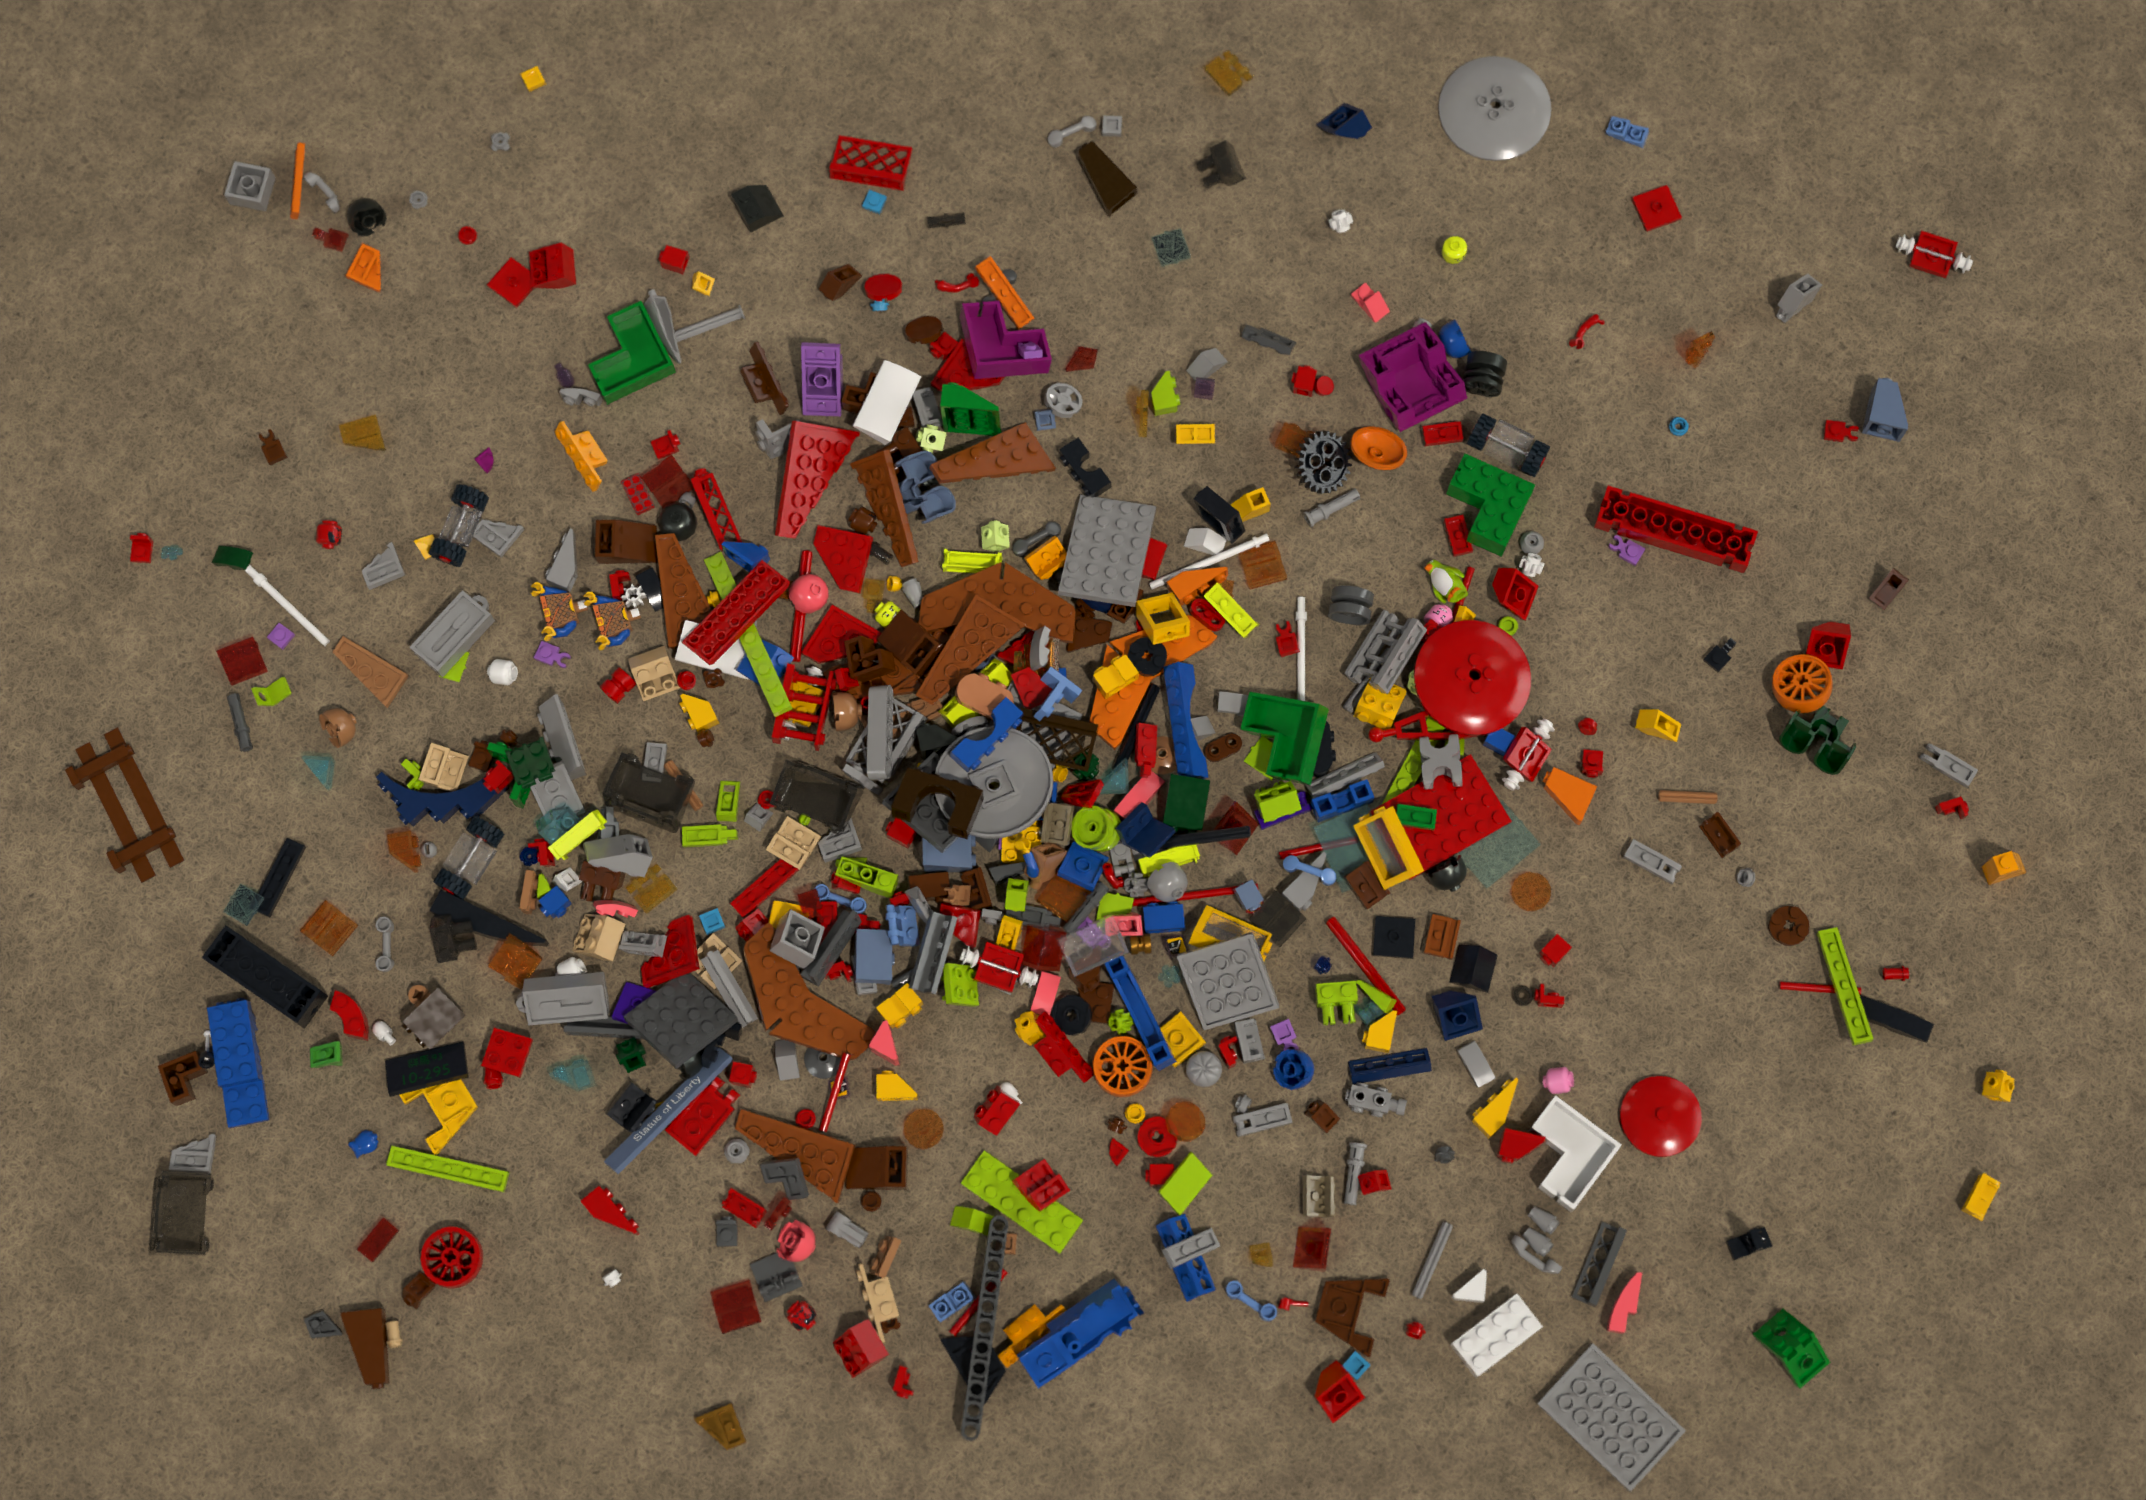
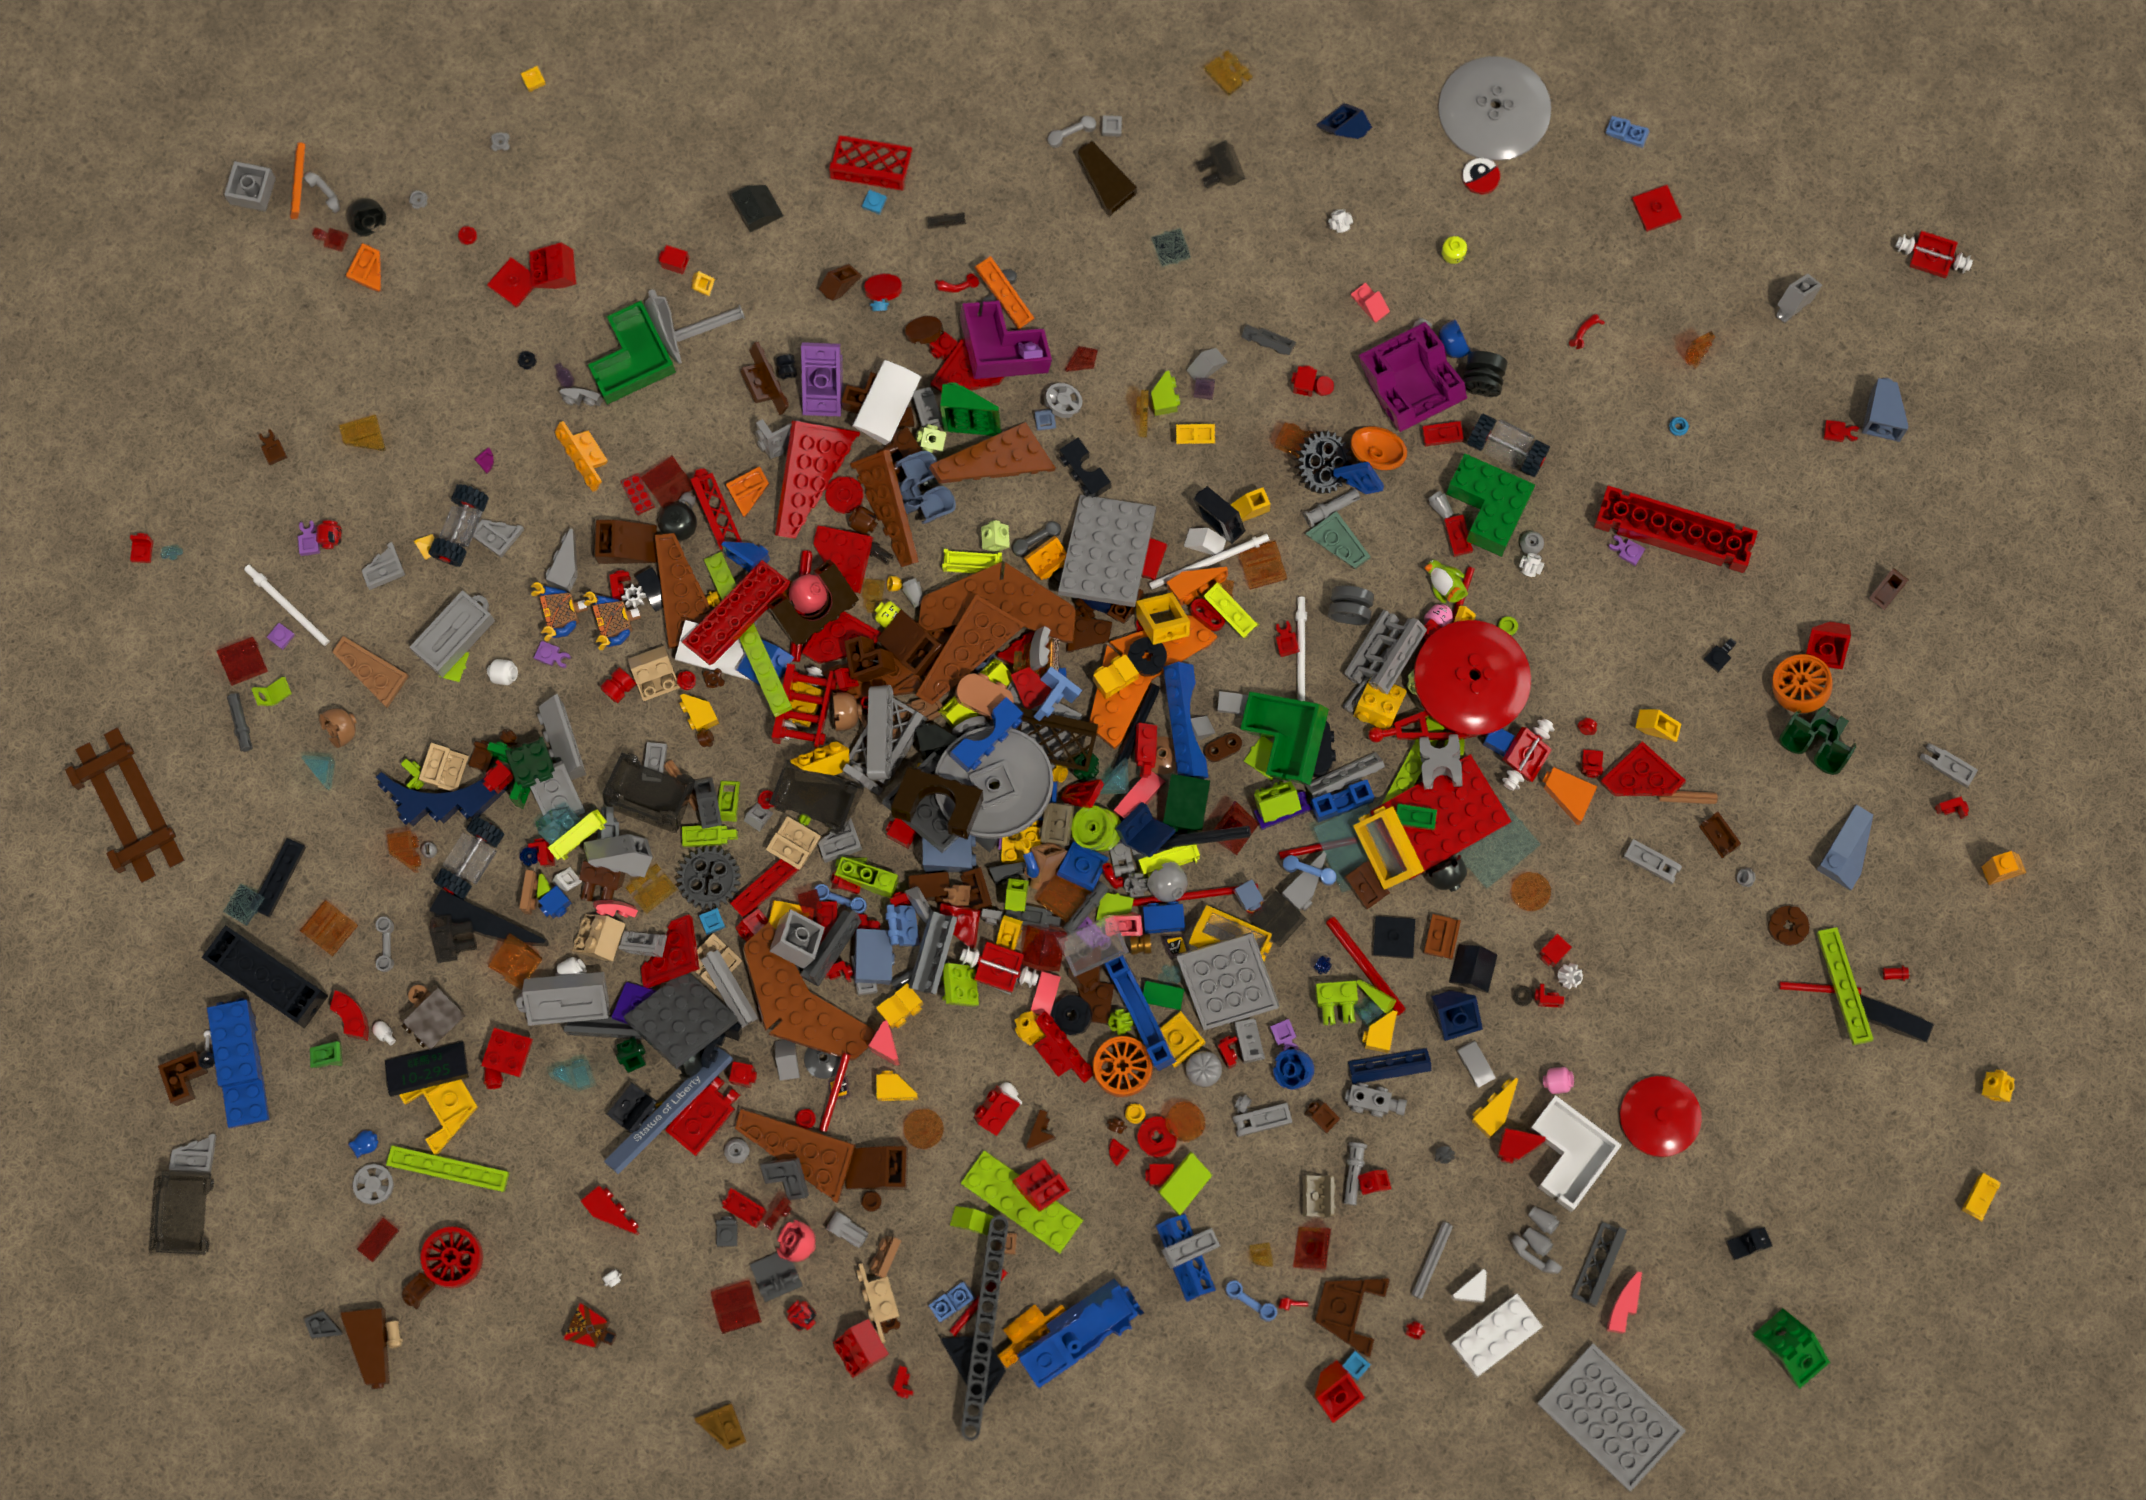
(233, 557): dark green slope -> none
(307, 541): none -> medium lavender plate
(373, 1184): none -> light grey piece
(522, 360): none -> black plate
(589, 1329): none -> torso
(666, 445): red bracket -> none
(707, 803): none -> dark grey bracket
(726, 880): none -> dark grey gear
(748, 489): none -> orange wing
(786, 366): none -> black wheel
(824, 760): none -> yellow slope
(839, 598): none -> dark brown arch
(847, 499): none -> red tile
(1038, 1137): none -> reddish brown slope
(1163, 995): none -> green slope
(1339, 540): none -> sand green wing
(1361, 477): none -> blue wing
(1441, 505): none -> light grey cone
(1481, 176): none -> tile
(1515, 591): red slope -> none
(1570, 975): none -> white gear
(1643, 775): none -> red plate
(1847, 853): none -> sand blue wedge

